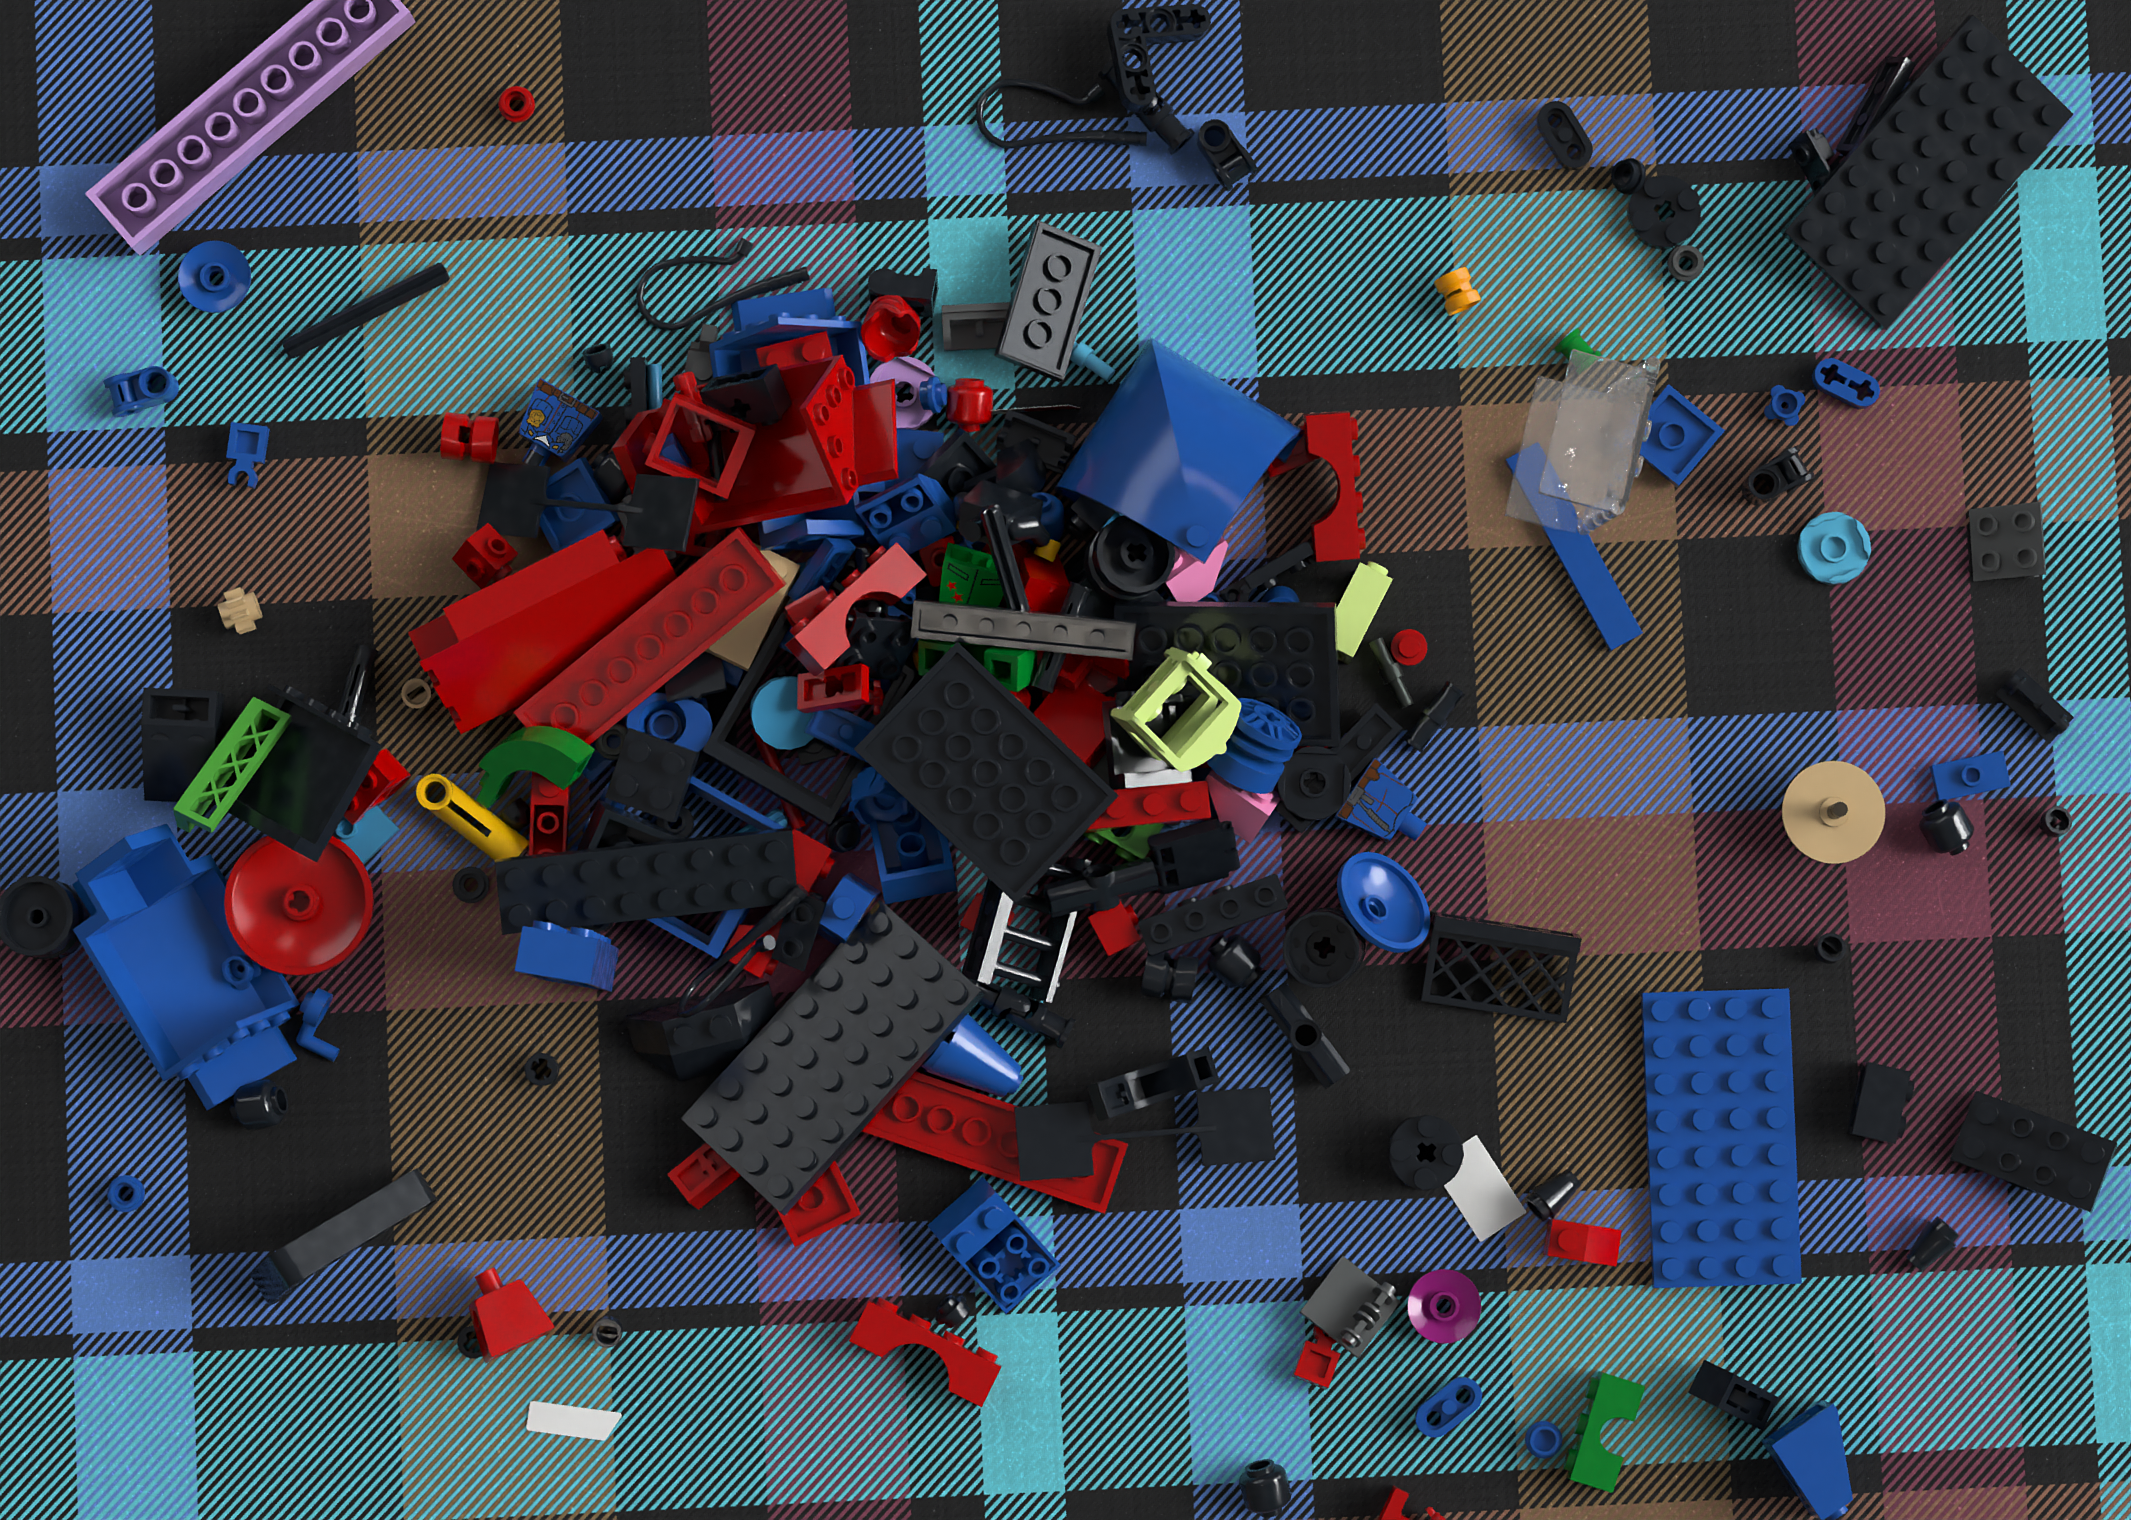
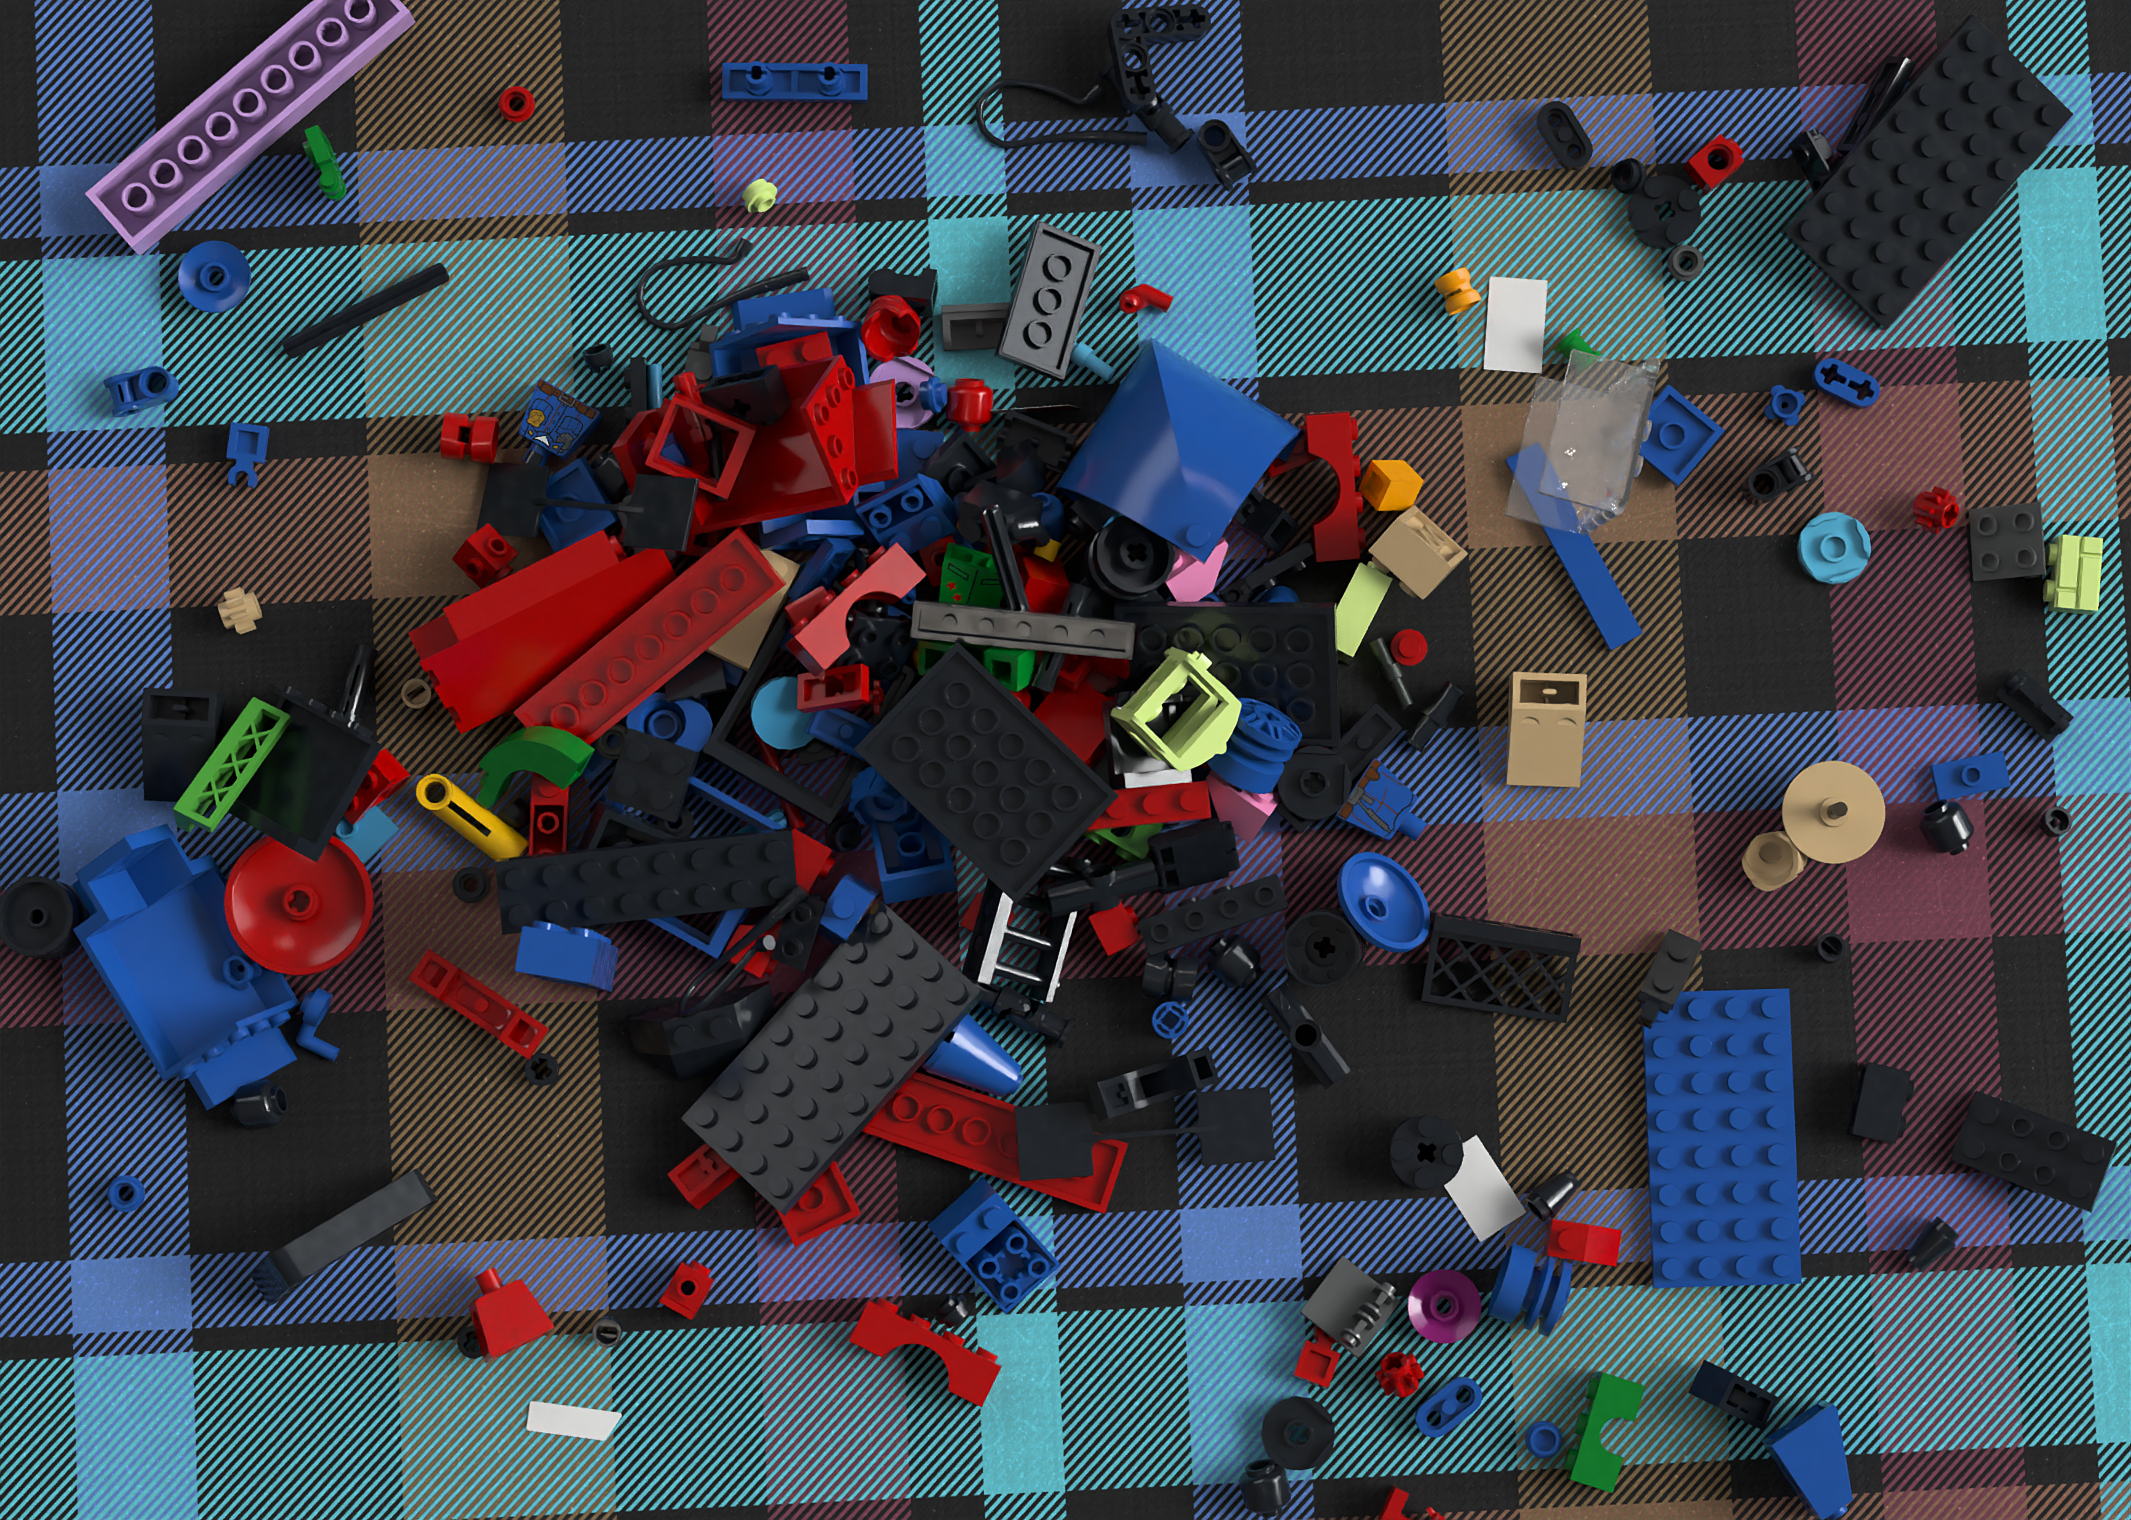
(322, 156): none -> green plate
(479, 1003): none -> red slope
(688, 1304): none -> red brick
(759, 196): none -> yellowish green plate
(795, 82): none -> blue plate
(1142, 297): none -> red arm
(1169, 1025): none -> blue wheel
(1264, 521): none -> black brick
(1298, 1454): none -> black plate
(1390, 485): none -> light orange panel
(1399, 1374): none -> red gear
(1416, 553): none -> tan slope
(1515, 324): none -> white sticker
(1530, 1290): none -> blue wheel
(1545, 729): none -> tan slope
(1667, 976): none -> black hinge
(1704, 174): none -> red brick
(1772, 861): none -> tan hair
(1935, 510): none -> red gear
(2074, 574): none -> yellowish green brick

